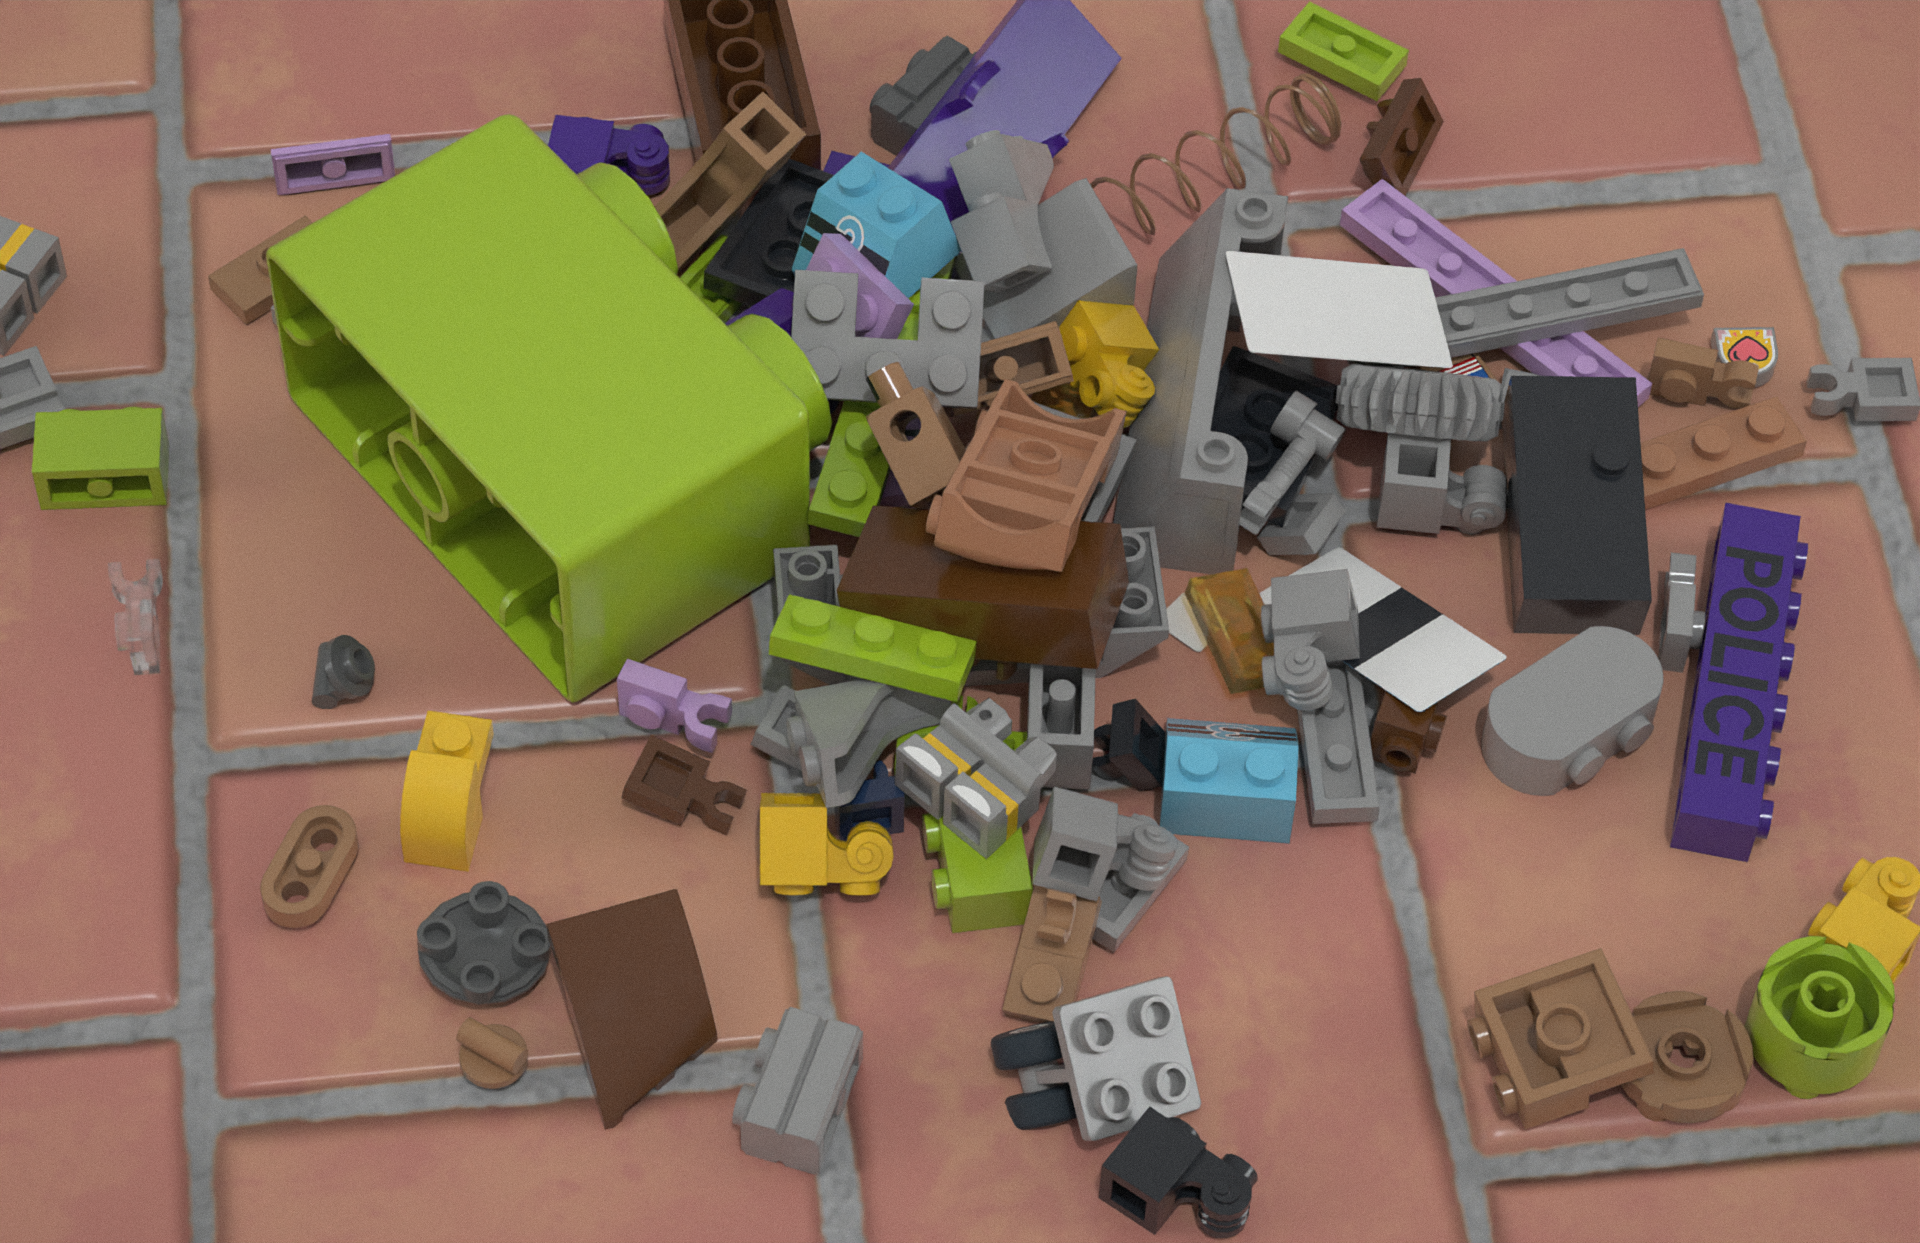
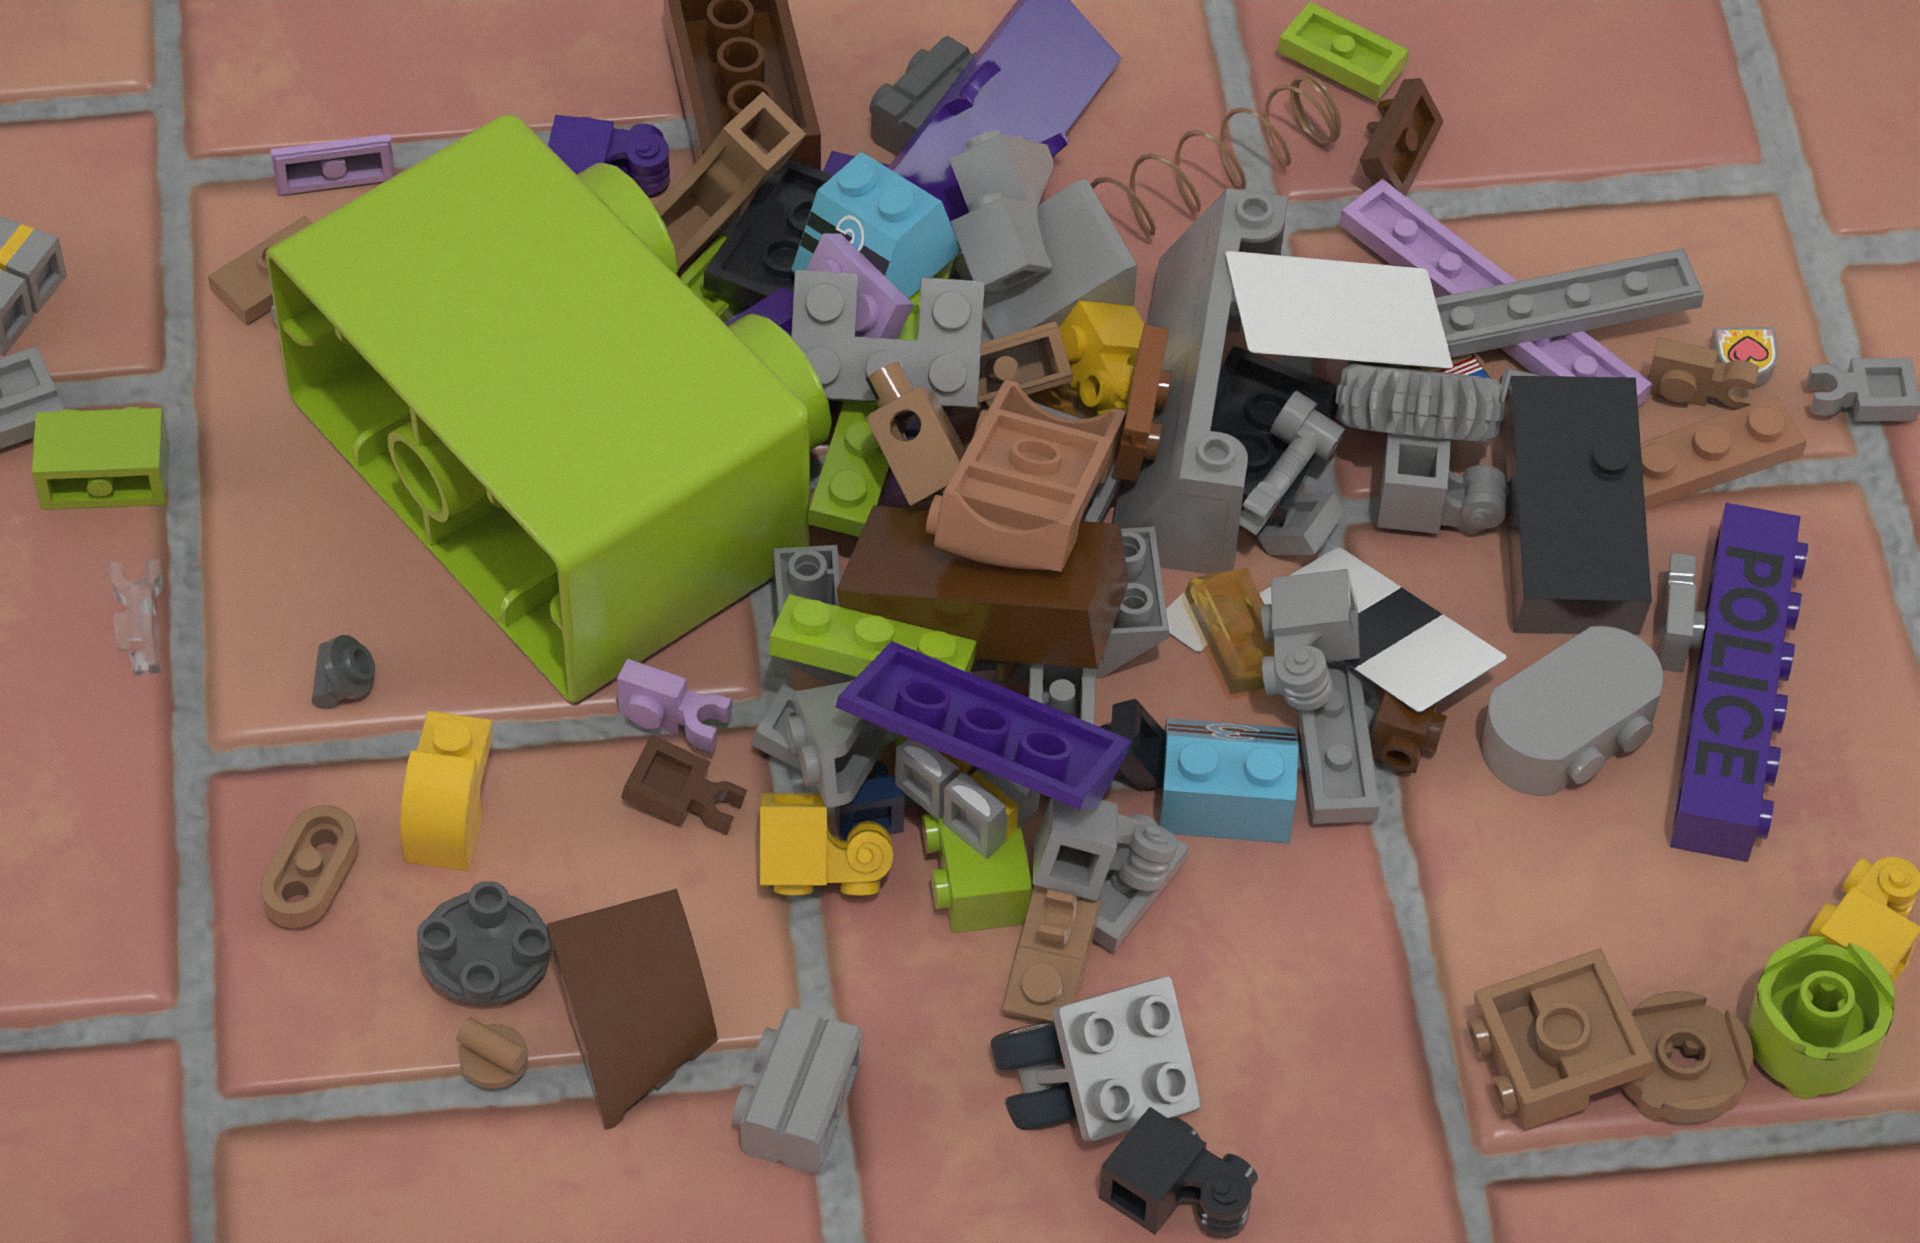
(986, 726): none -> dark purple slope
(1147, 390): none -> dark orange plate

